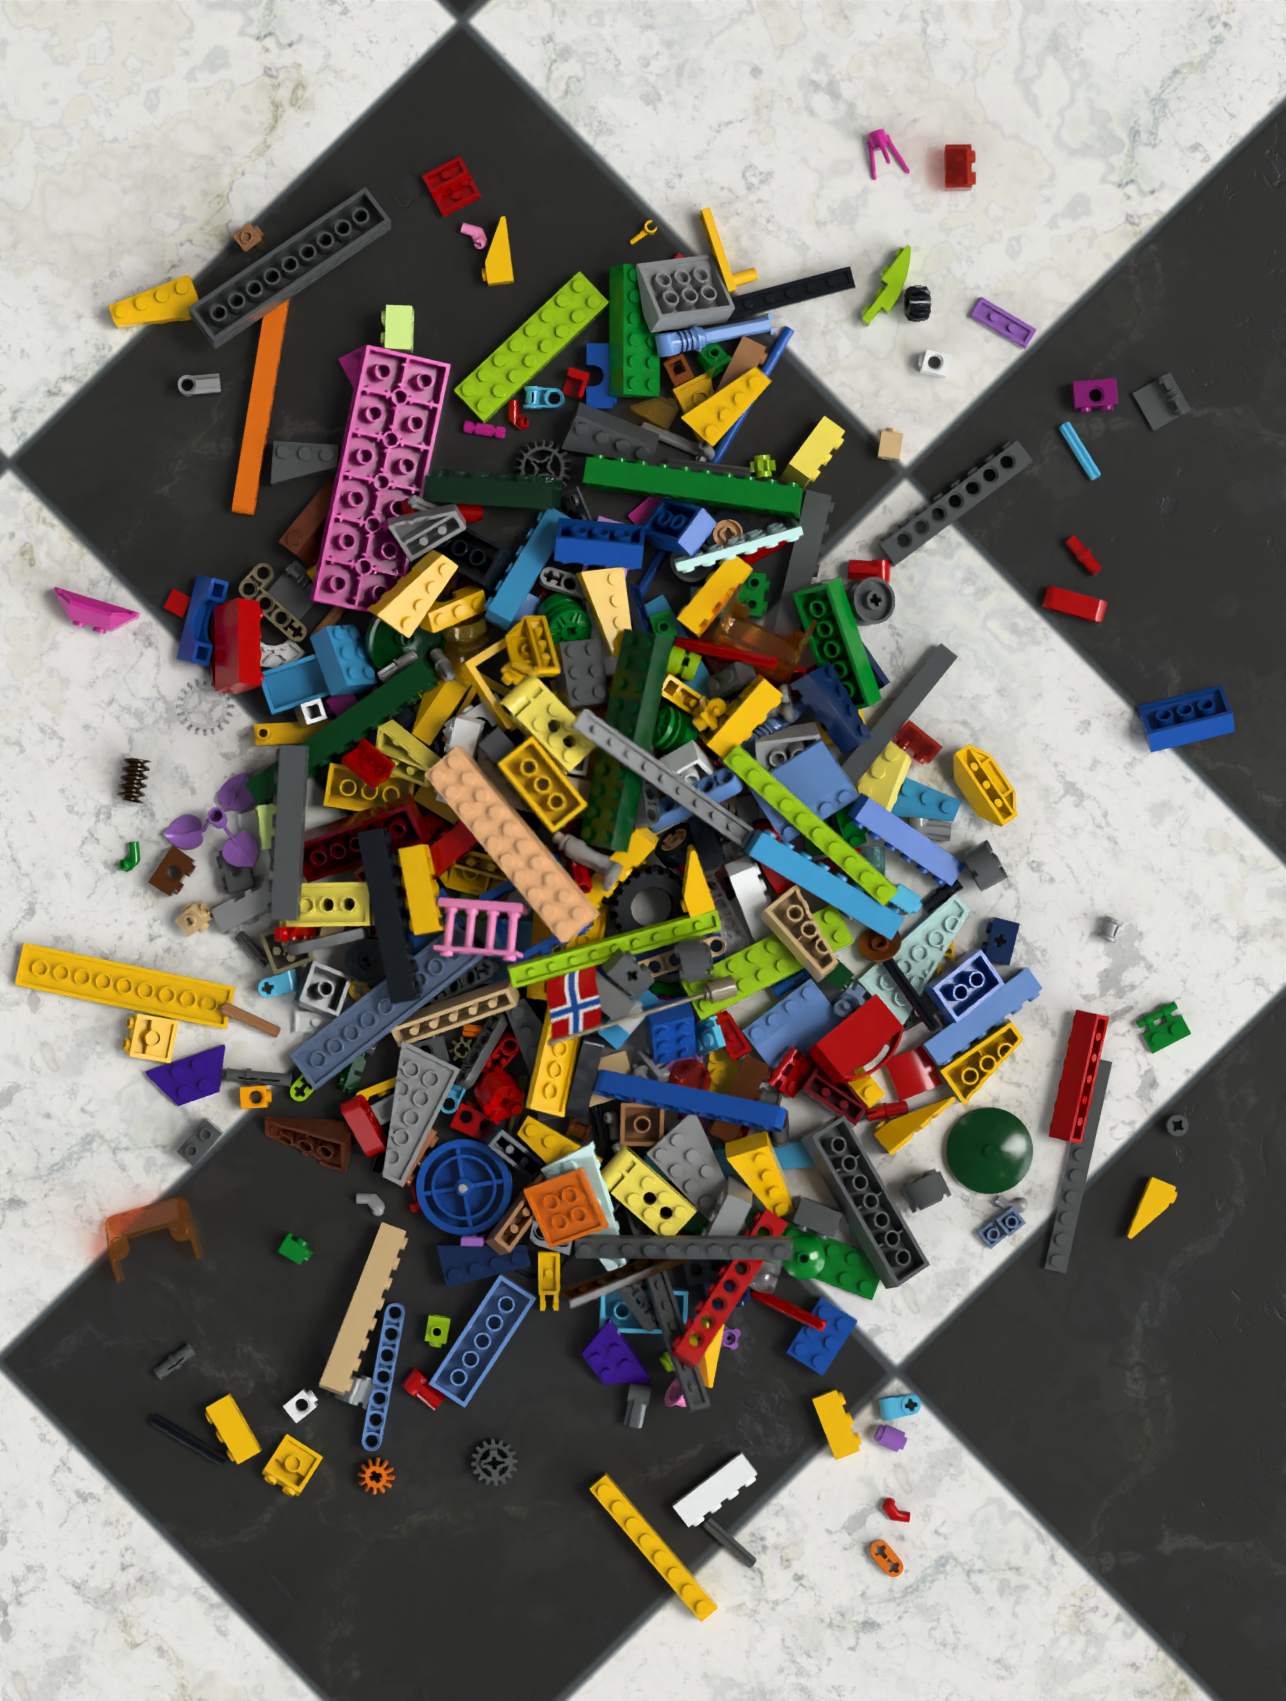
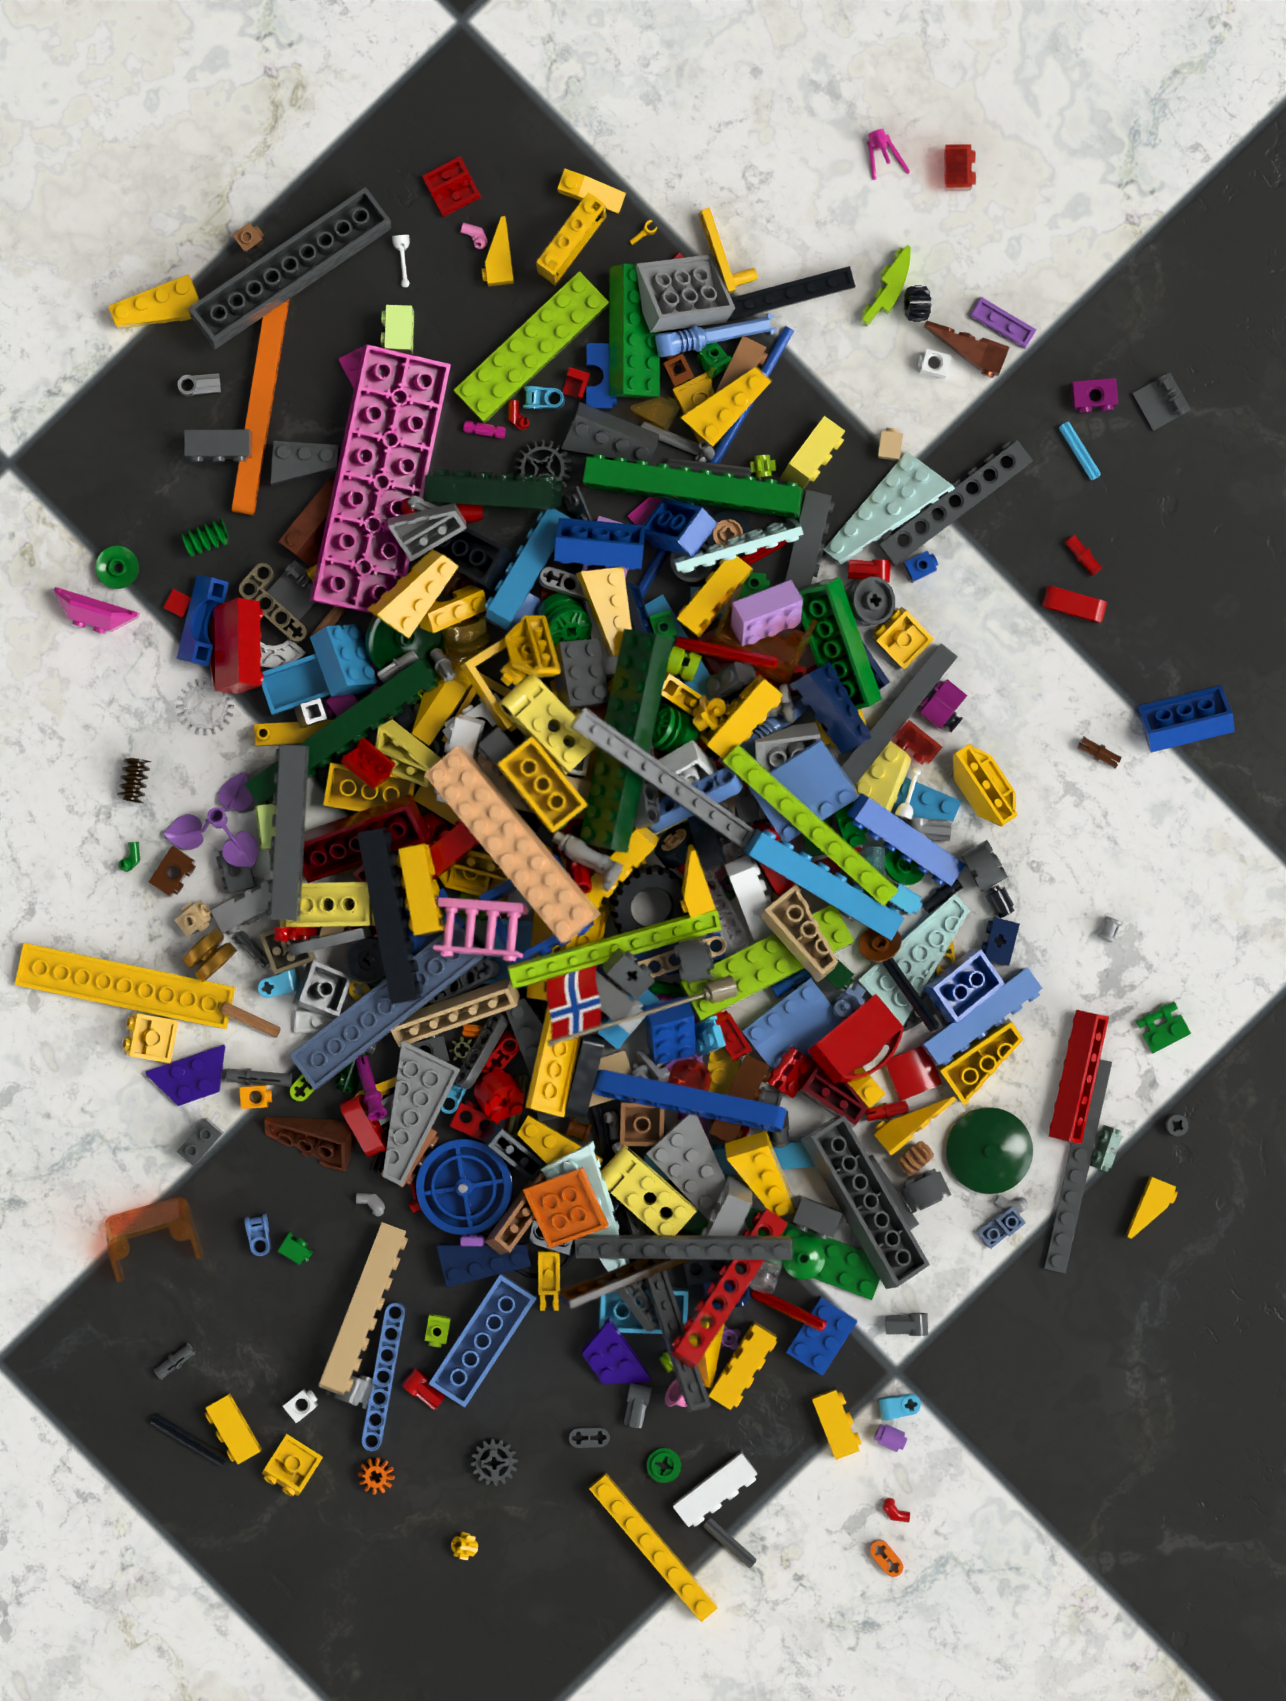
(105, 567): none -> green dish
(205, 538): none -> green piece
(207, 952): none -> pearl gold wheel
(218, 445): none -> dark grey wedge
(258, 1233): none -> medium blue piece
(372, 1096): none -> magenta pin
(401, 243): none -> white hinge
(464, 1546): none -> yellow gear
(571, 239): none -> yellow window
(578, 185): none -> yellow slope
(589, 1431): none -> dark grey beam
(655, 1470): none -> green gear
(742, 1365): none -> yellow wedge
(766, 613): none -> lavender brick
(893, 502): none -> light aqua wing
(901, 1205): none -> dark grey beam
(902, 637): none -> yellow plate
(905, 809): none -> white hinge
(908, 876): none -> green dish
(913, 1324): none -> dark grey piece
(915, 1158): none -> medium nougat gear
(921, 566): none -> blue brick
(942, 704): none -> magenta brick
(952, 722): none -> black bush
(982, 354): none -> copper wedge
(1000, 901): none -> black brick
(1099, 752): none -> reddish brown pin
(1107, 1139): none -> sand green hinge

